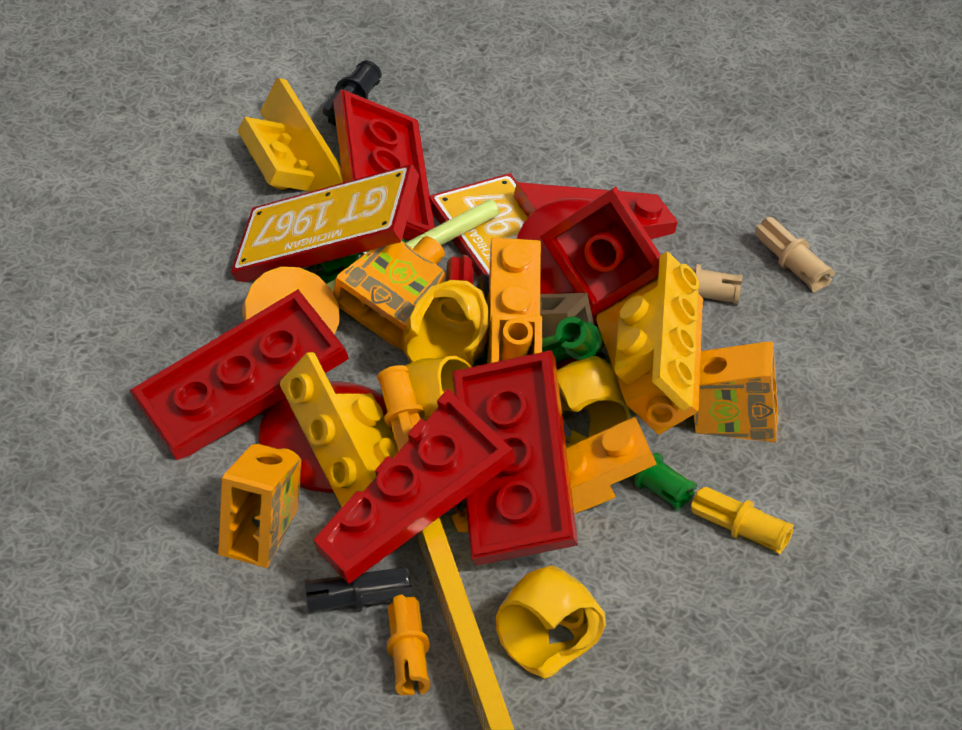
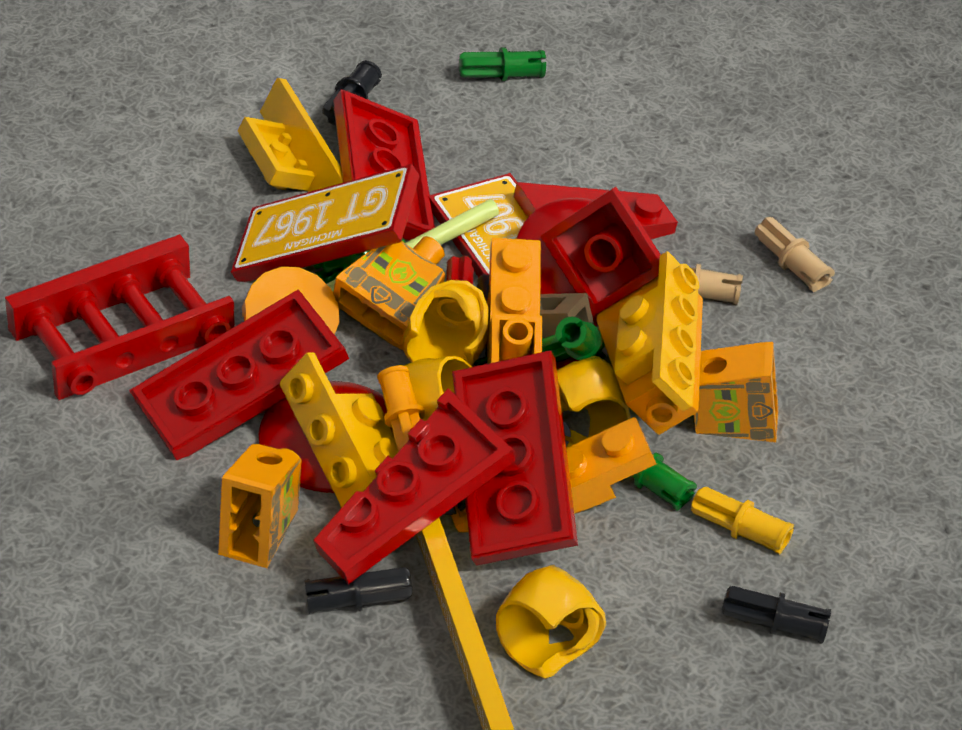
(106, 284): none -> red fence
(408, 645): light orange axle -> none
(502, 64): none -> green axle
(776, 613): none -> black axle

